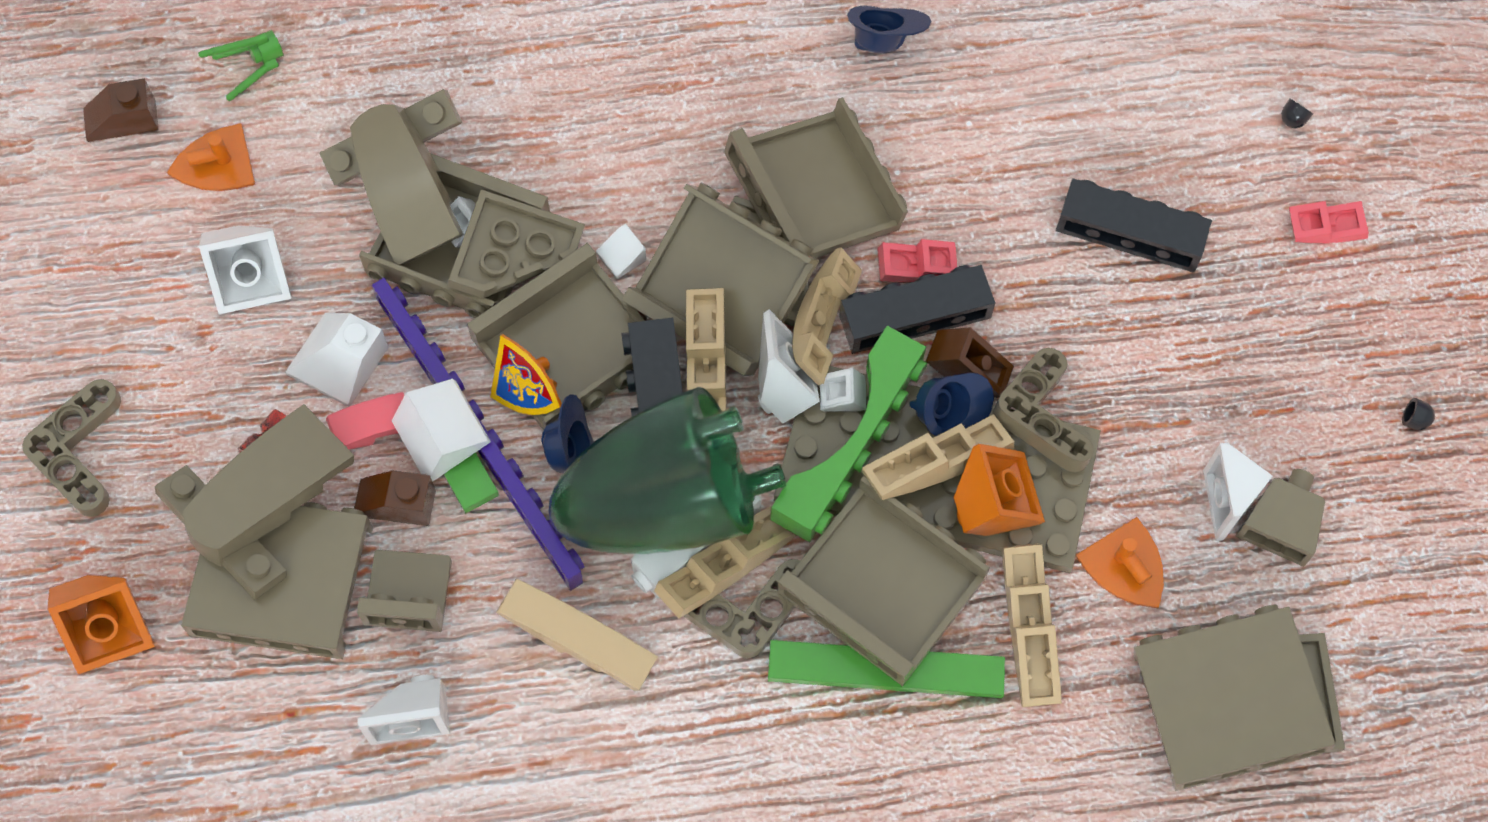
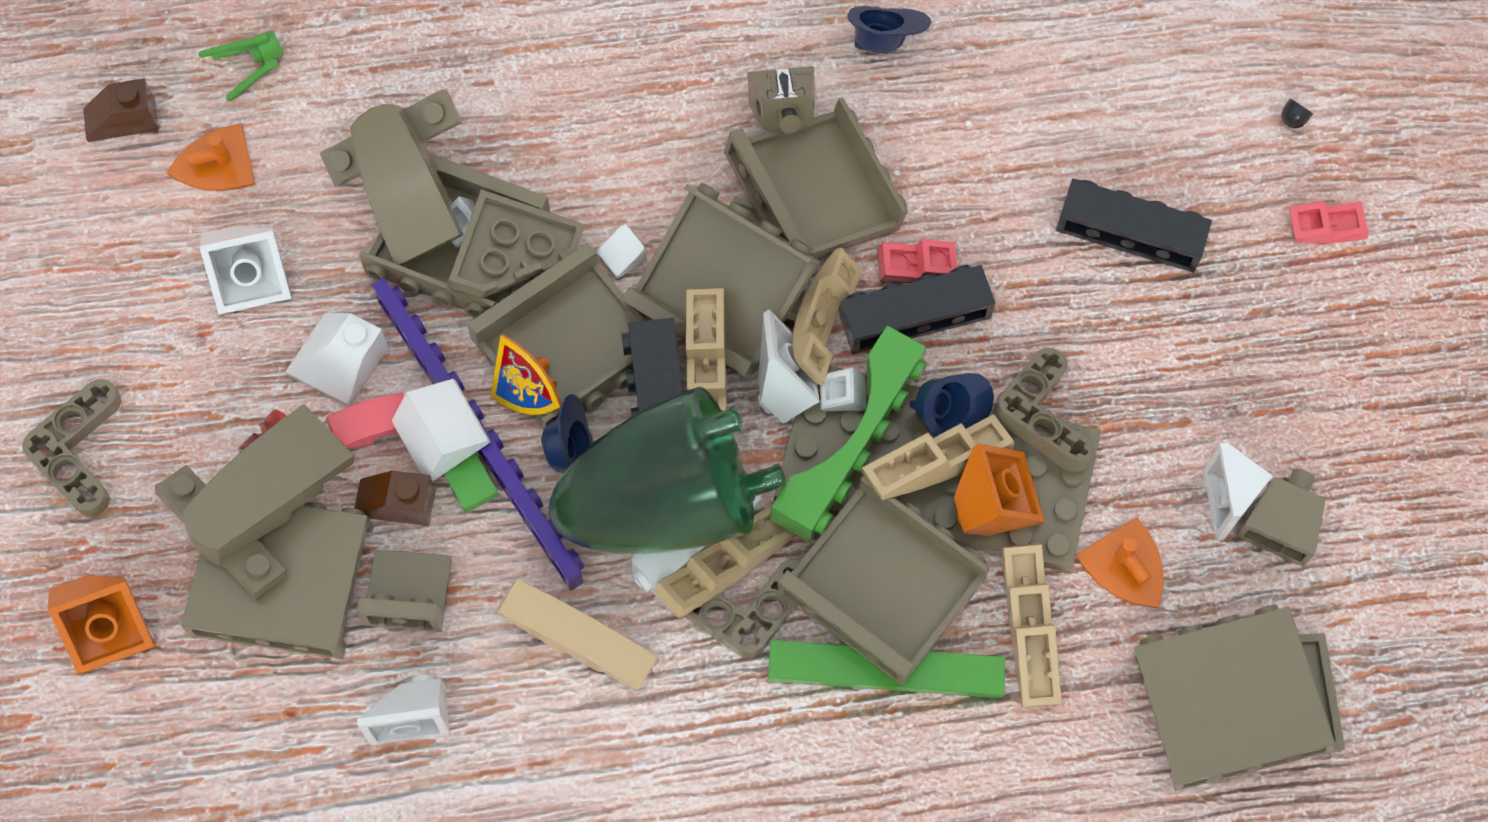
(783, 98): none -> dark tan torso
(965, 351): reddish brown slope -> none
(1418, 415): black hinge -> none

